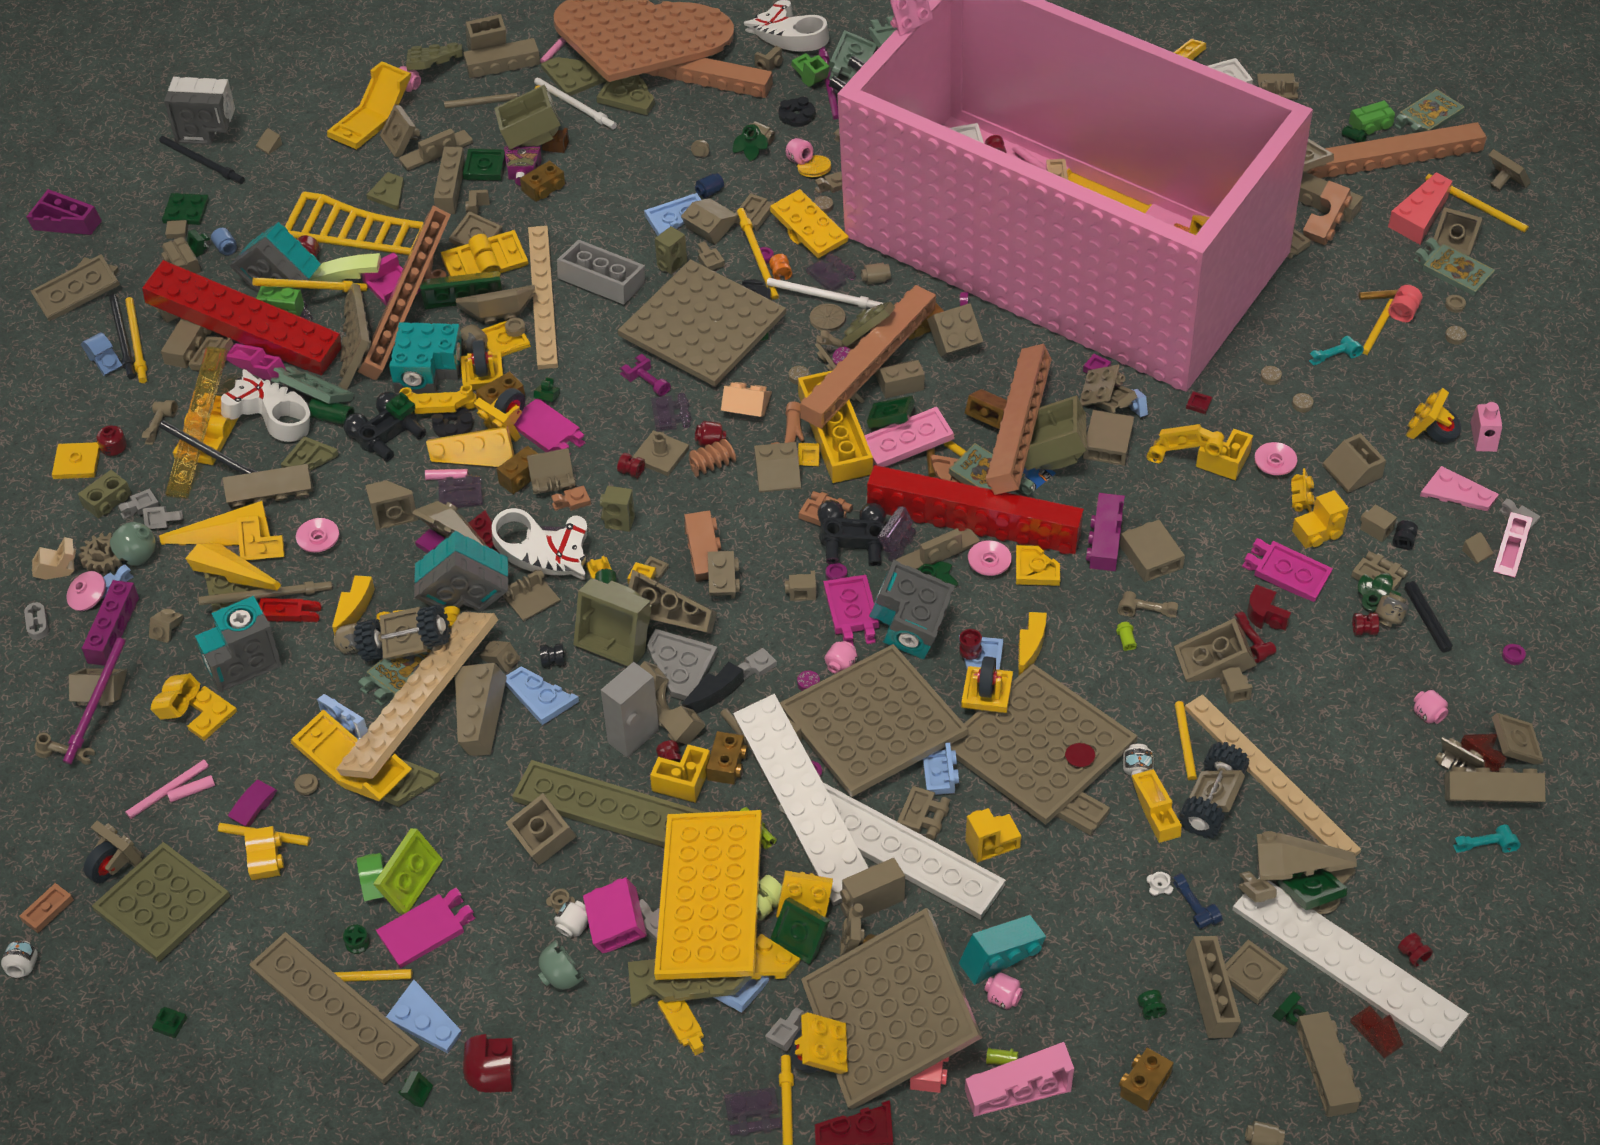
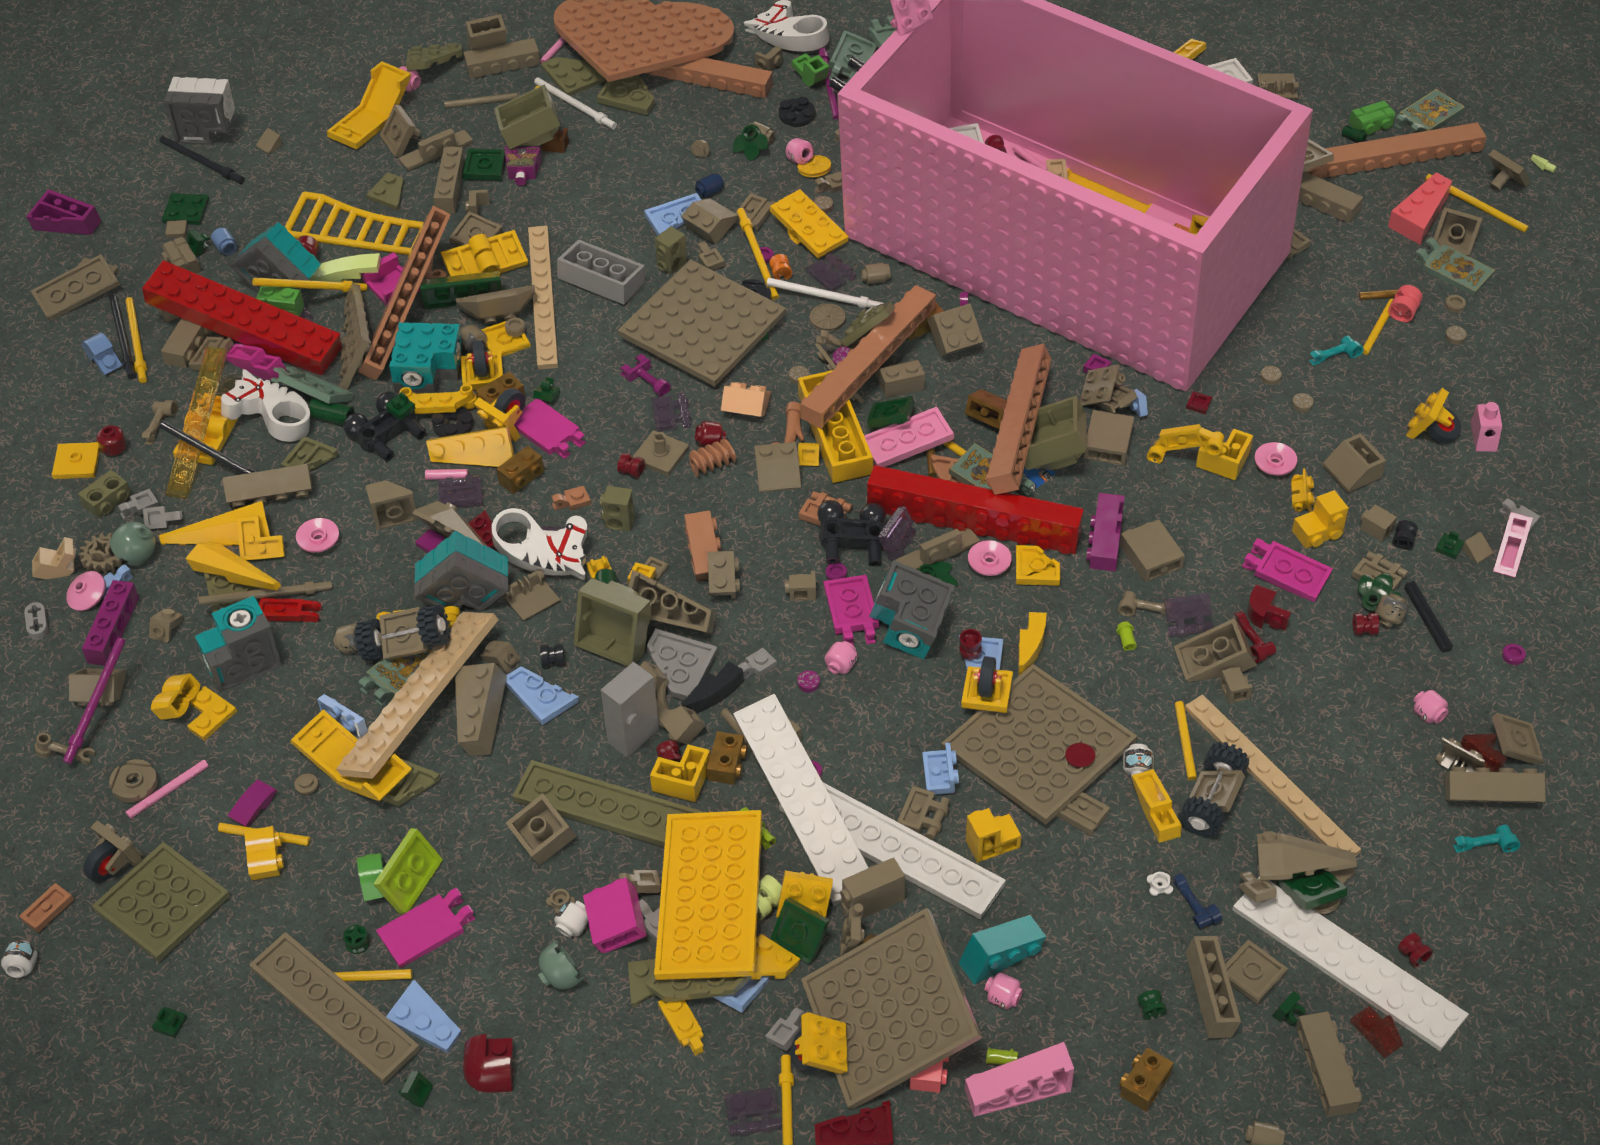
(135, 792): none -> dark tan plate
(191, 788): bright pink piece -> none
(353, 603): yellow slope -> none
(542, 181): pearl gold brick -> none
(551, 471): dark tan hinge -> none
(644, 880): none -> dark tan plate
(873, 719): dark tan plate -> none
(1188, 607): none -> clear purple plate
(1322, 227): nougat arch -> none
(1450, 545): none -> dark green tile
(1455, 488): bright pink wing -> none
(1543, 164): none -> yellowish green bar

